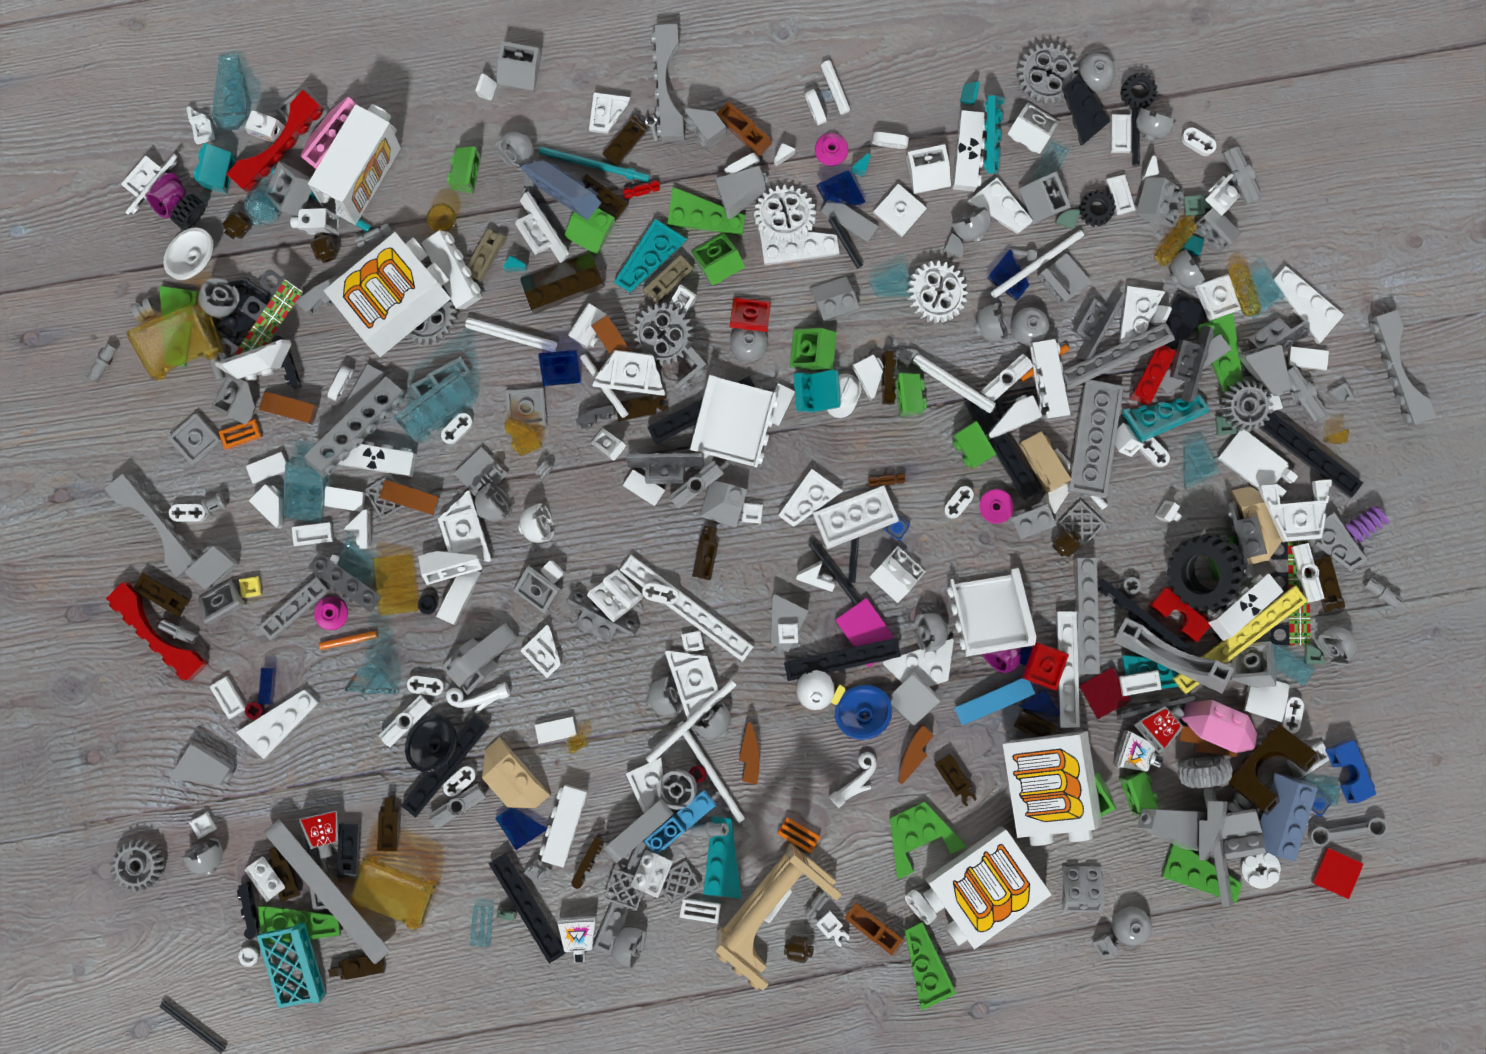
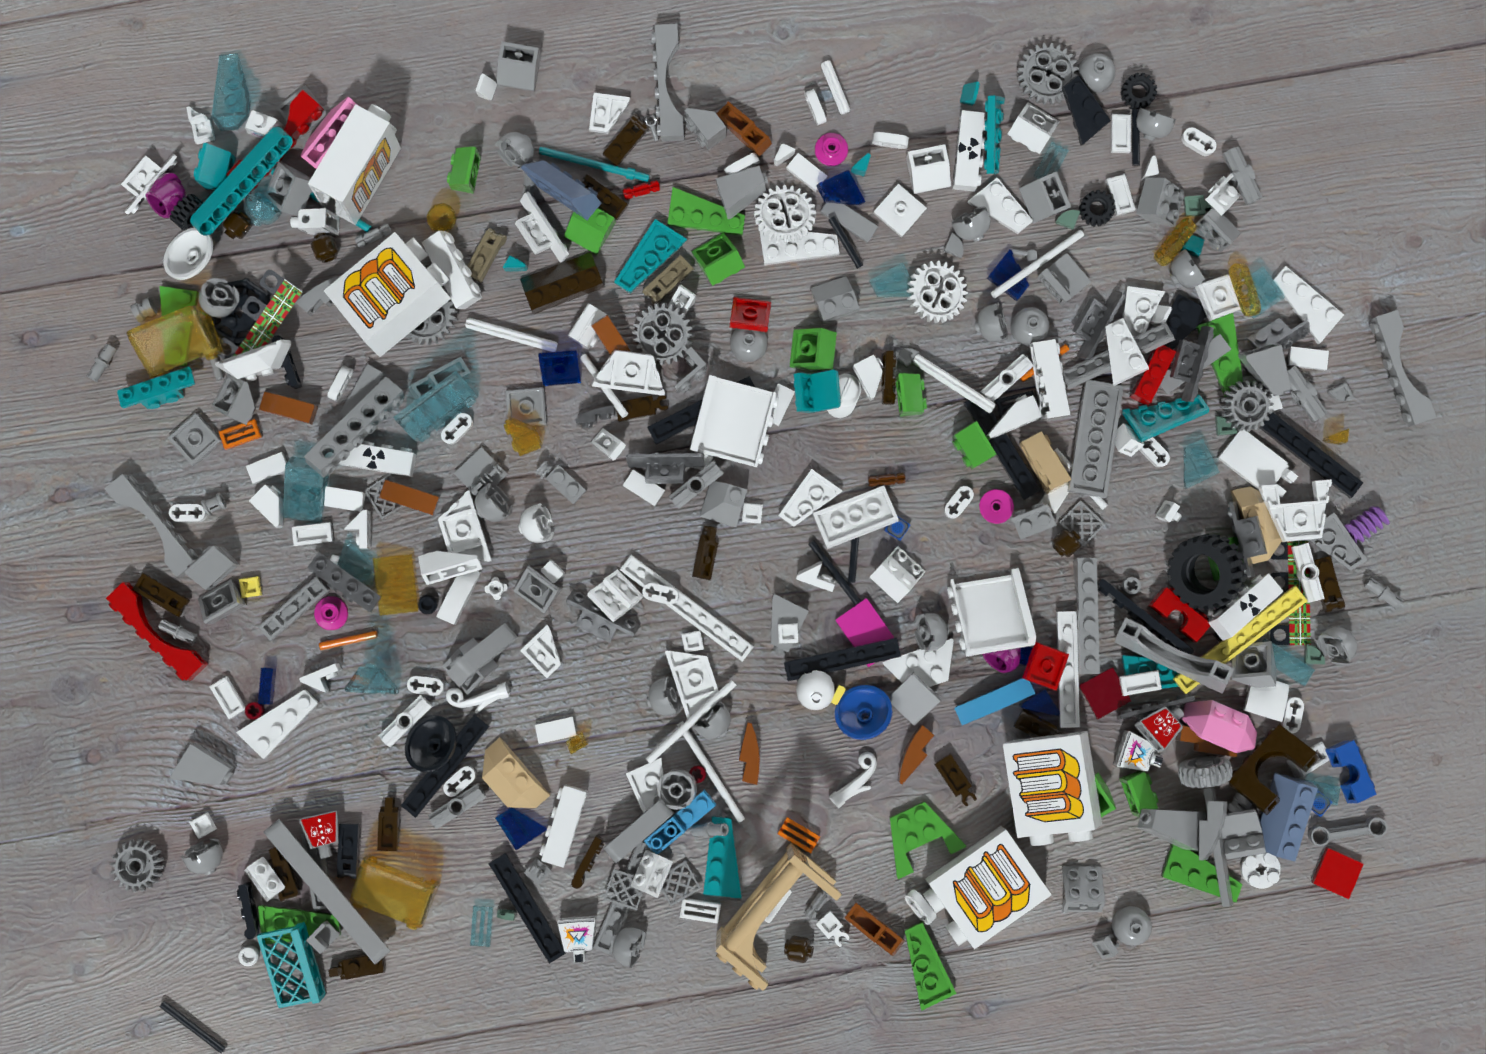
(157, 390): none -> teal bracket
(241, 181): none -> teal beam
(317, 679): none -> white slope
(323, 937): none -> light grey panel
(496, 583): none -> white plate
(566, 484): none -> light grey plate
(806, 172): none -> white tile
(1124, 353): none -> white wing

